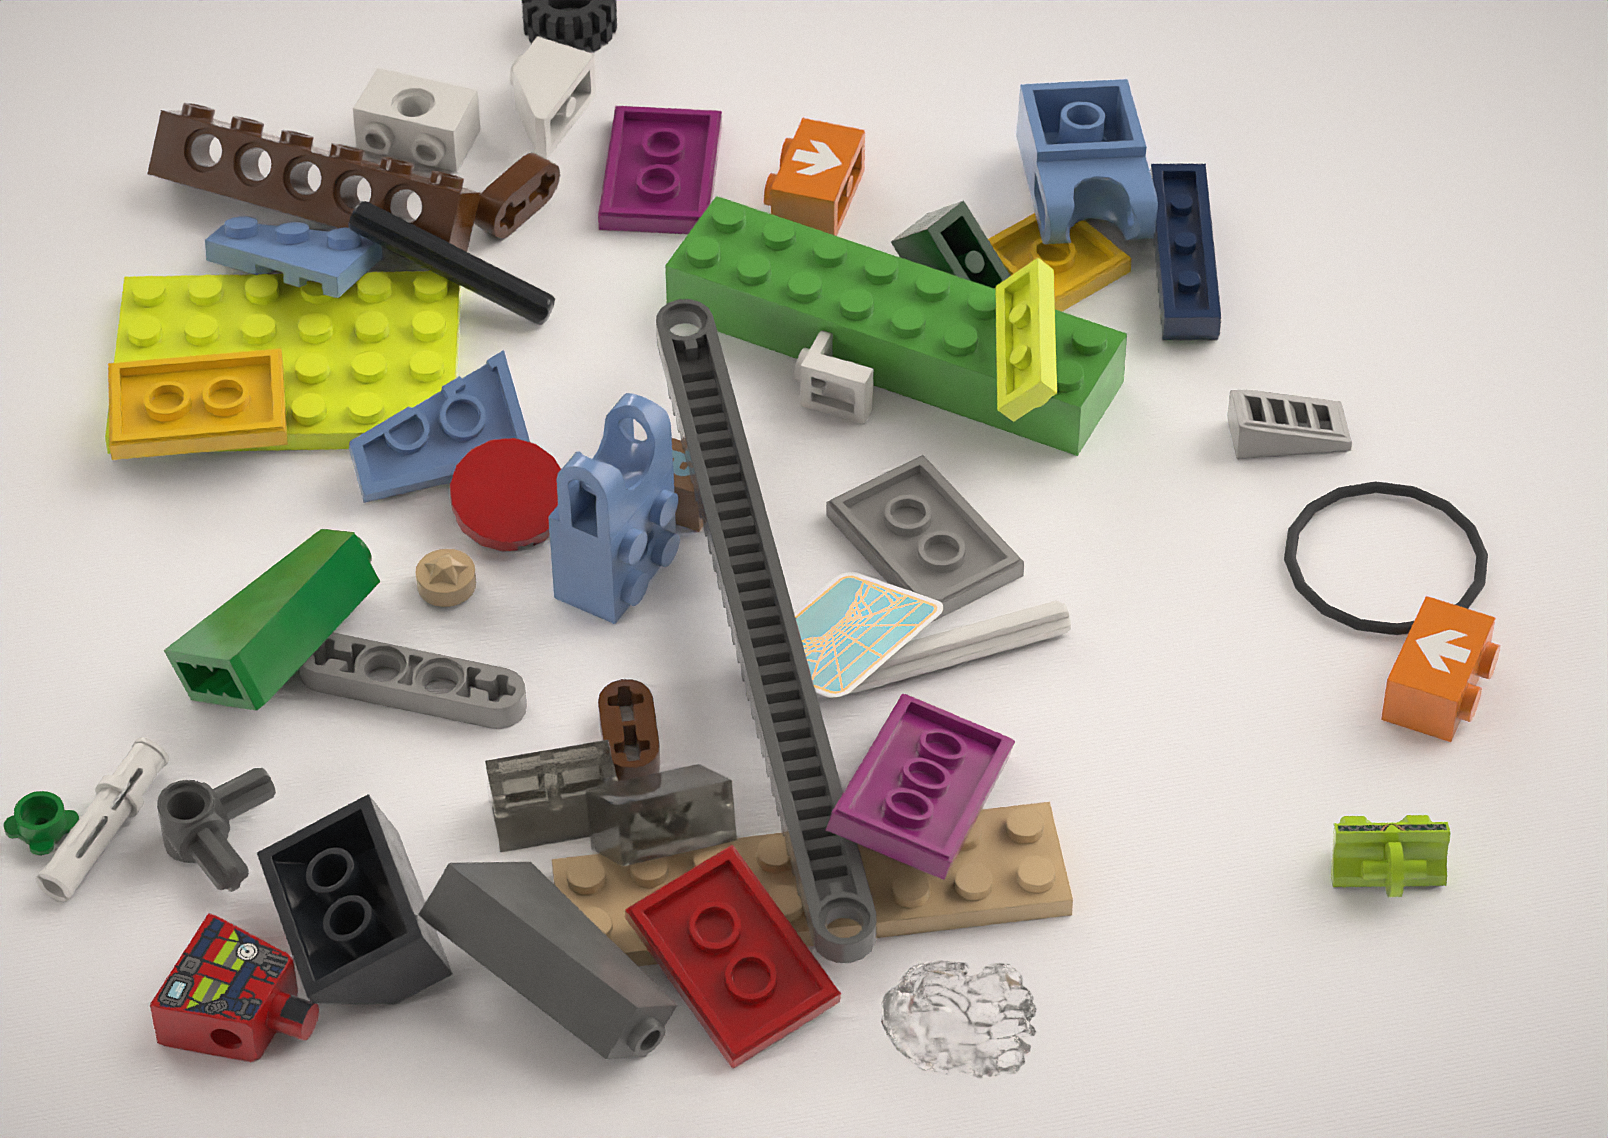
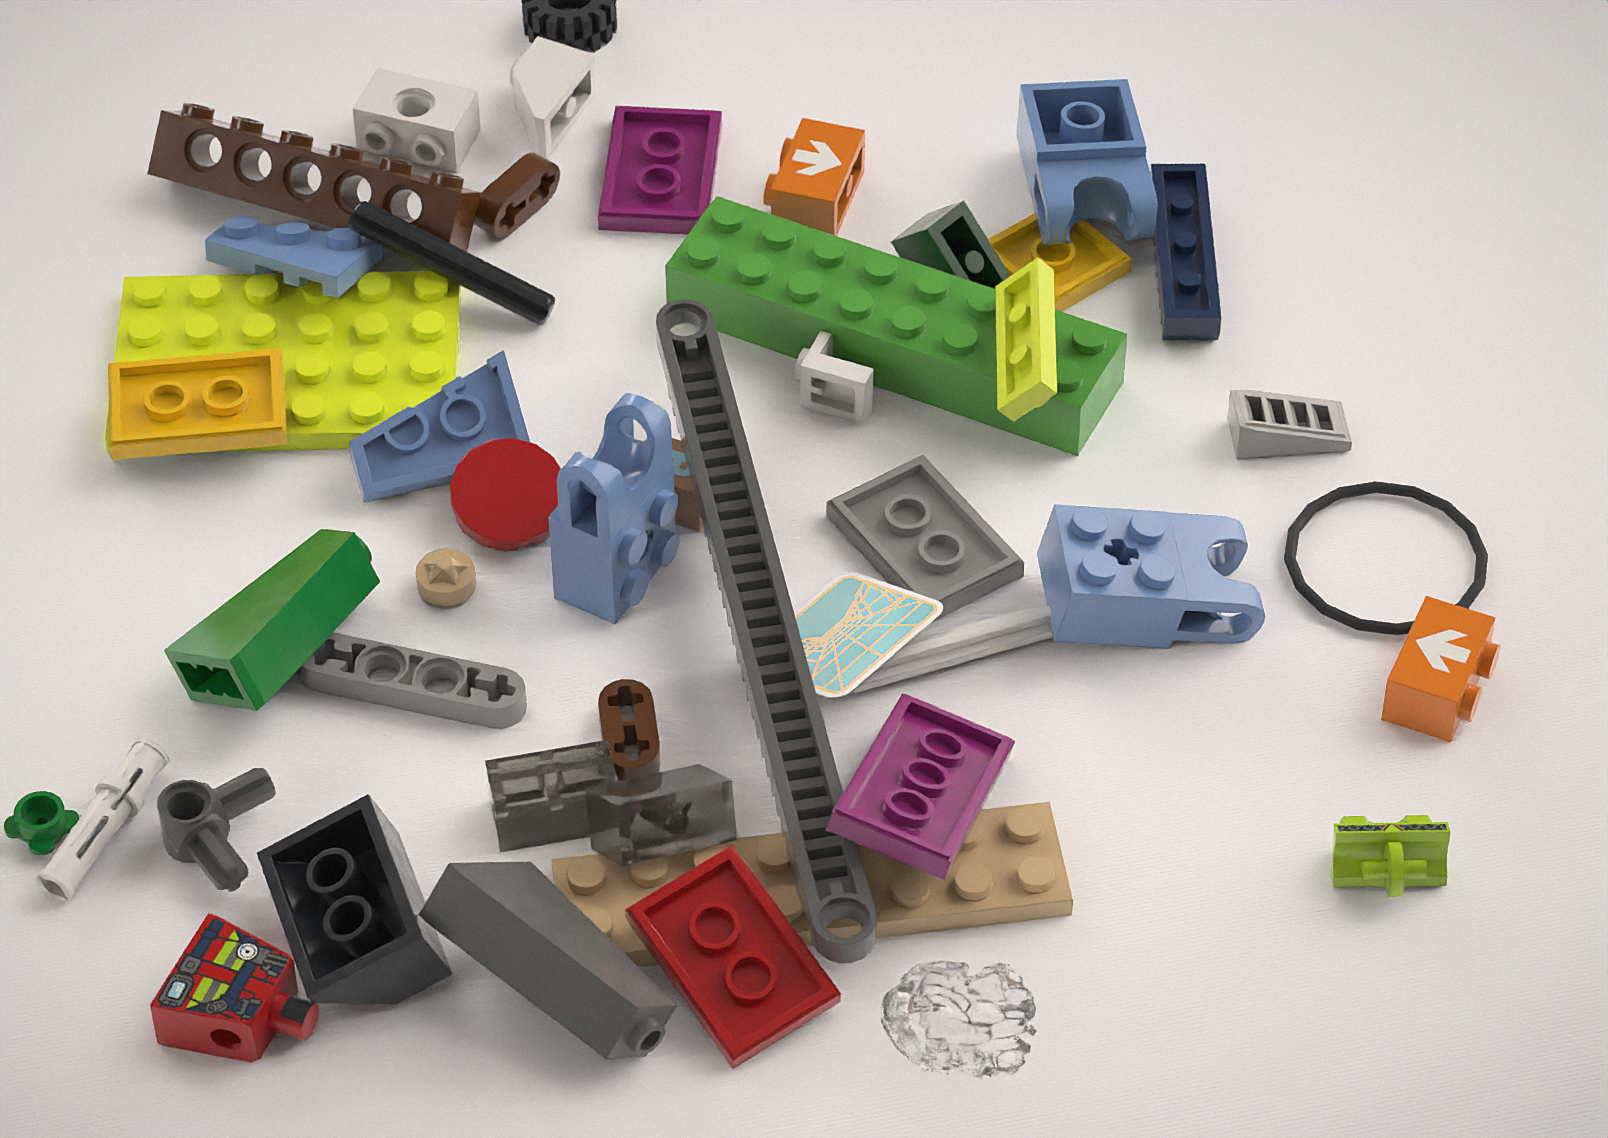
(1145, 577): none -> medium blue brick

